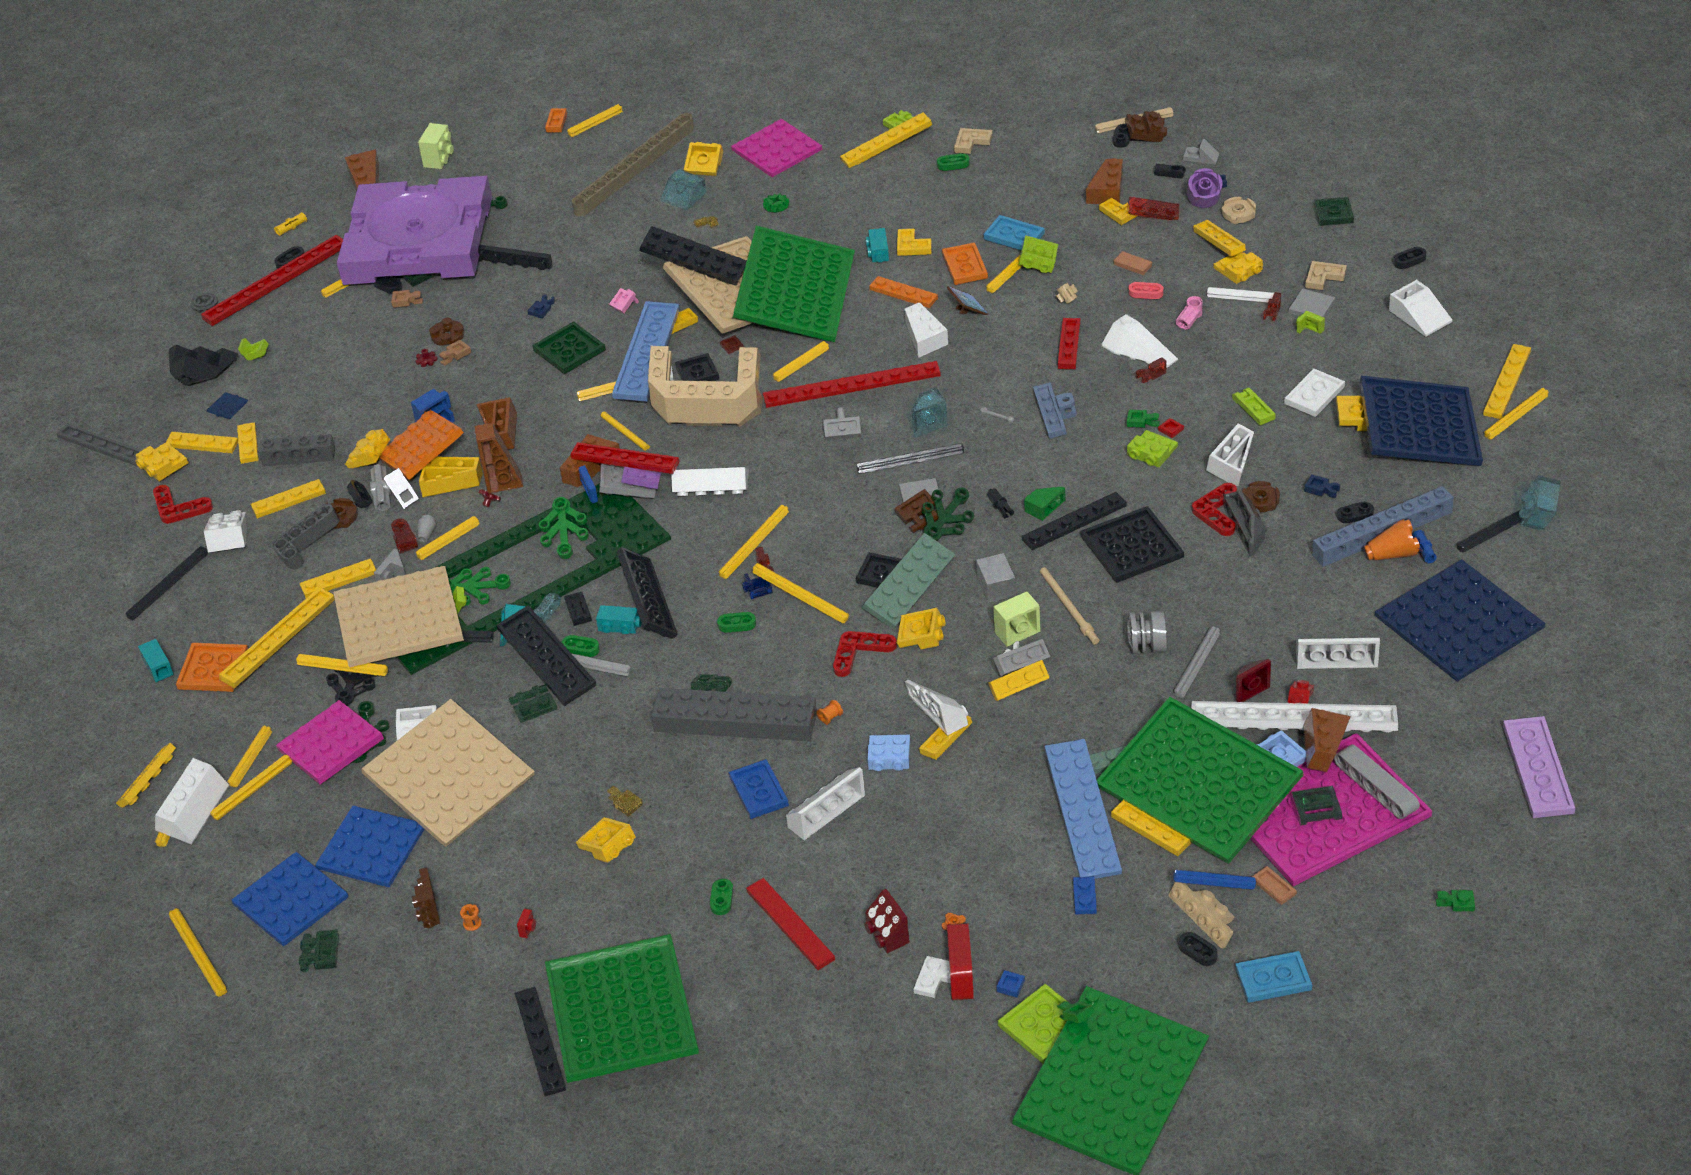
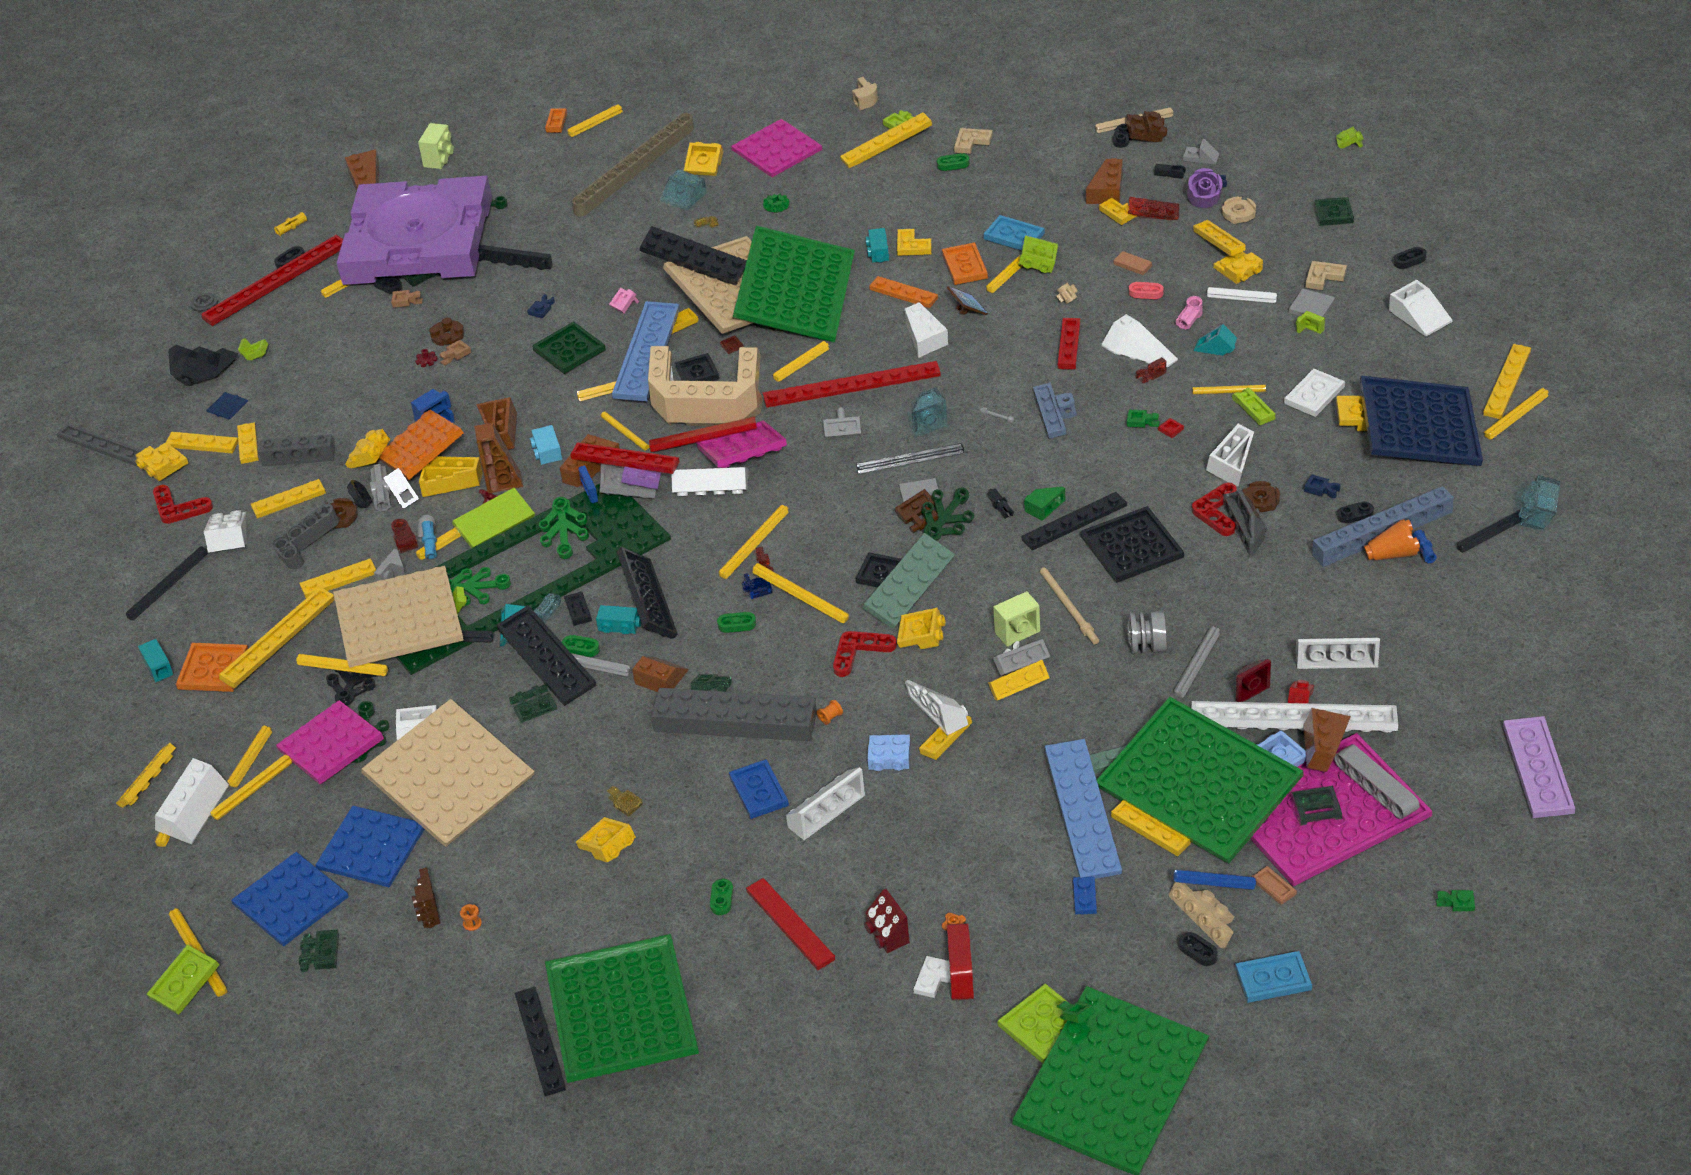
(183, 979): none -> lime plate
(429, 539): none -> dark azure pin
(493, 518): none -> lime tile
(526, 923): red plate -> none
(546, 445): none -> medium azure brick
(657, 673): none -> dark orange slope
(702, 434): none -> red tile
(742, 445): none -> dark pink plate
(865, 95): none -> tan brick
(996, 577): flat silver piece -> none
(1010, 983): blue plate -> none
(1151, 448): lime plate -> none
(1217, 341): none -> teal slope
(1227, 389): none -> yellow bar
(1273, 306): clear red plate -> none
(1349, 137): none -> lime bracket
(1459, 620): dark blue plate -> none

